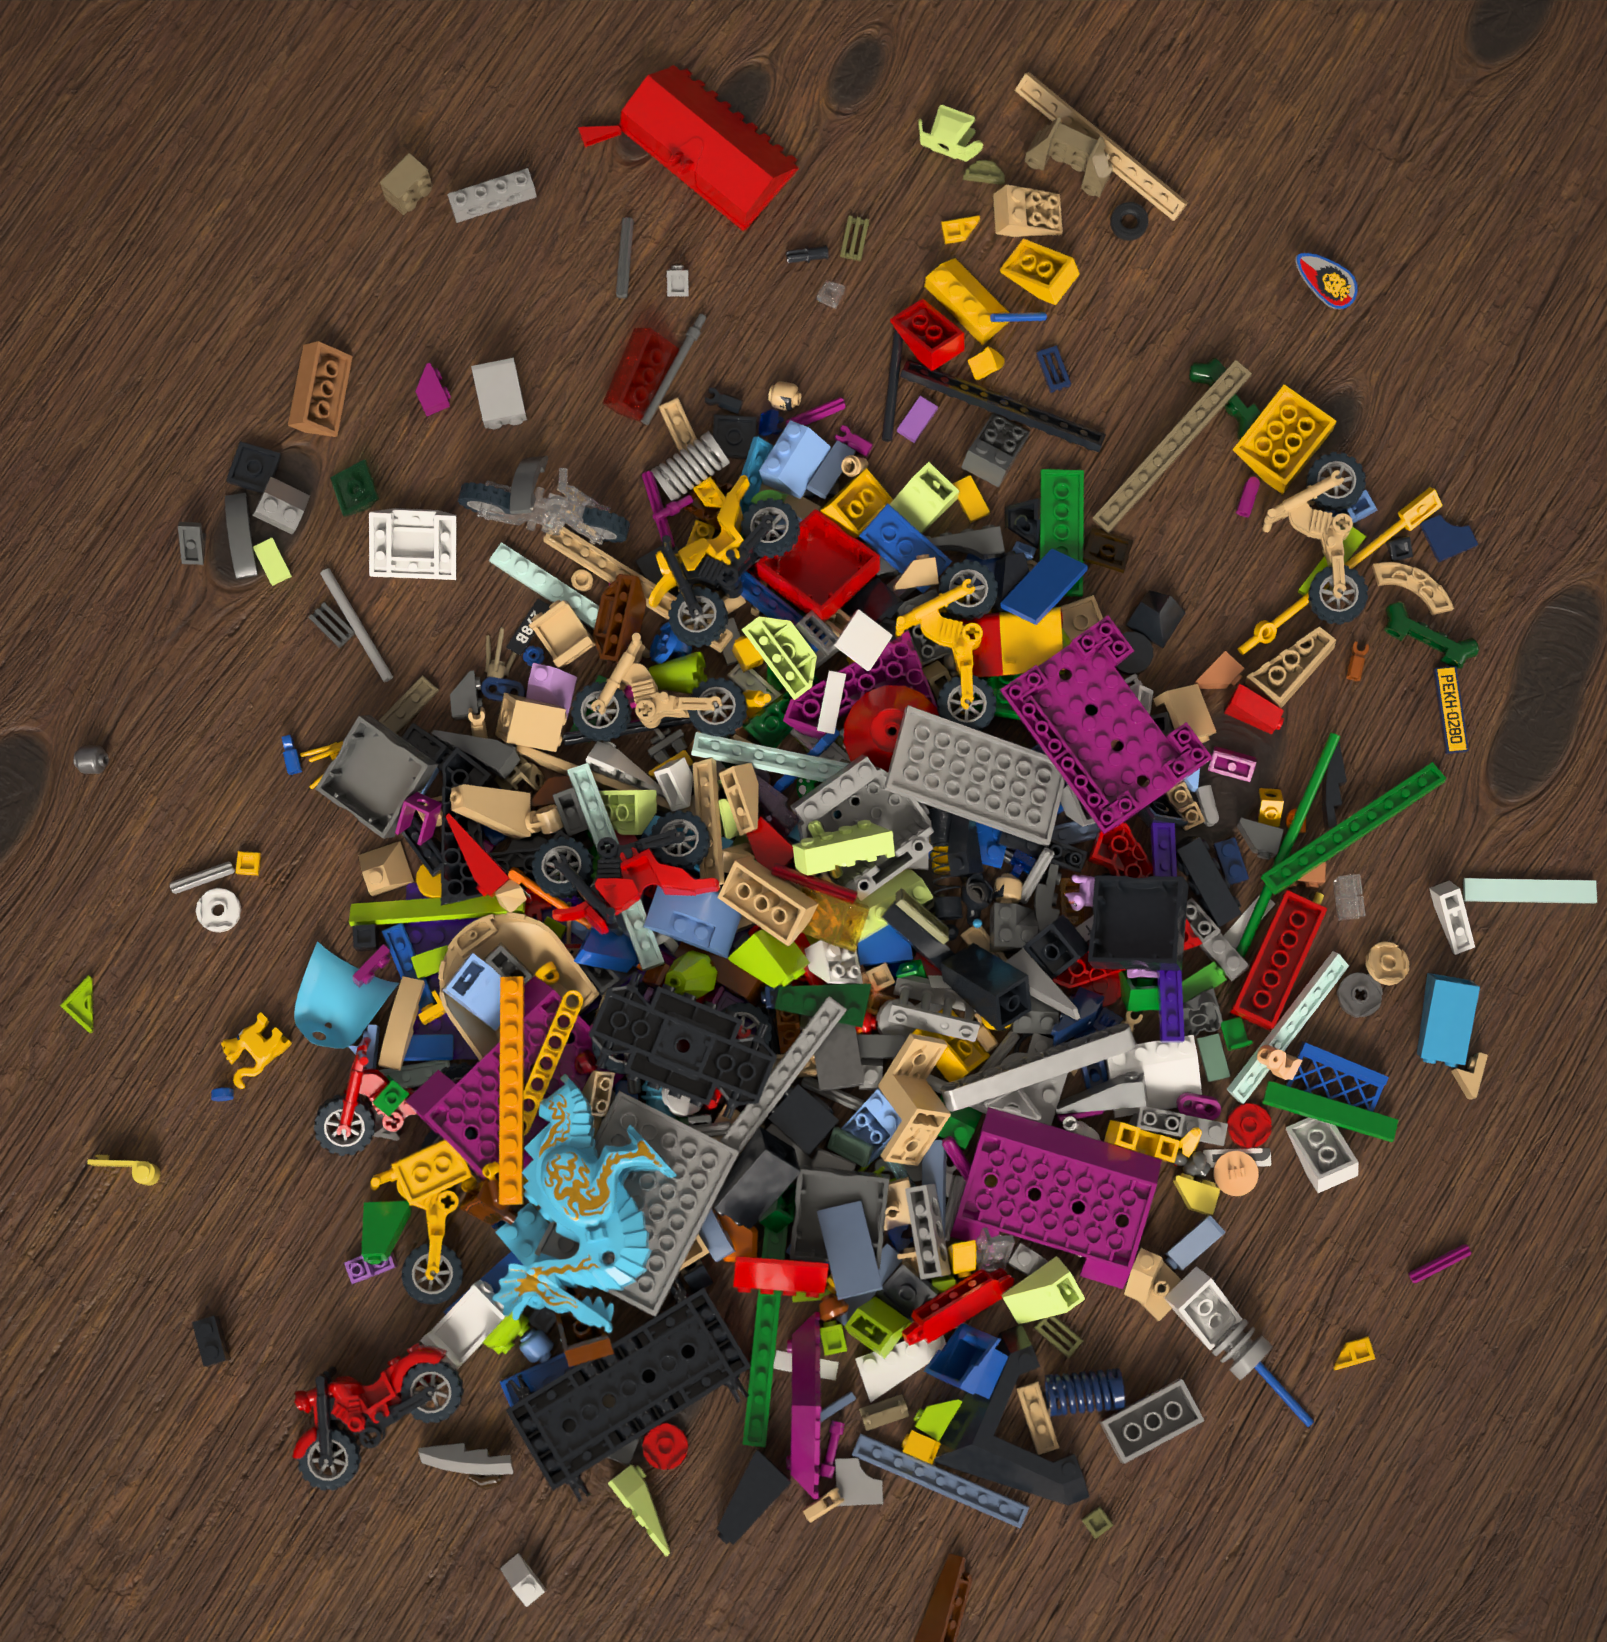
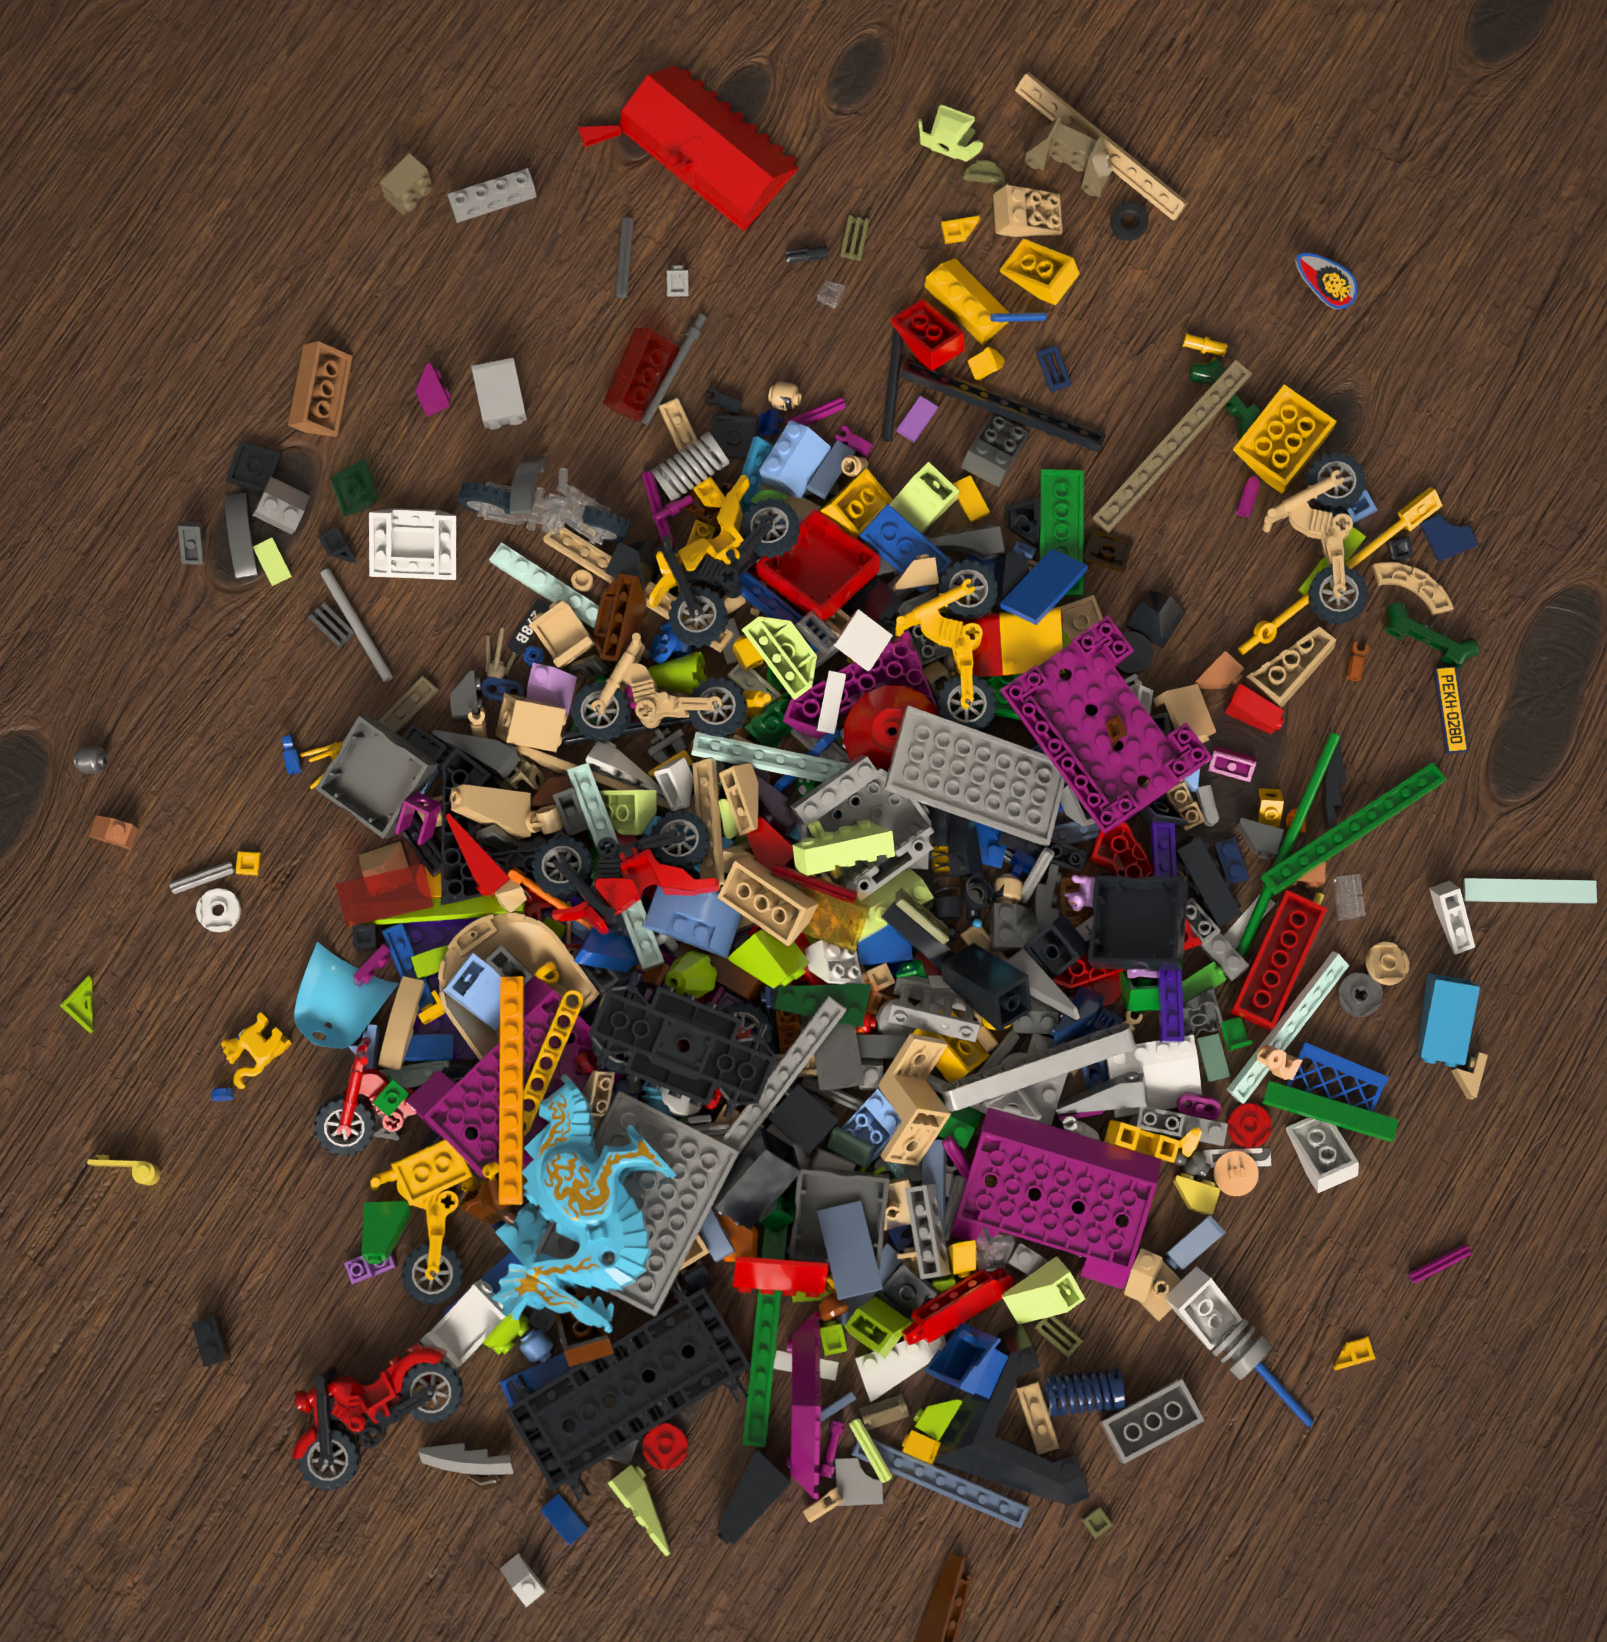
(114, 831): none -> nougat slope
(336, 545): none -> black slope
(384, 895): none -> clear red tile
(496, 839): none -> dark grey tile
(564, 1519): none -> blue slope
(591, 666): none -> pearl dark grey tile
(635, 560): none -> black slope
(870, 1450): none -> yellowish green axle
(1116, 728): none -> reddish brown slope
(1204, 345): none -> yellow pin

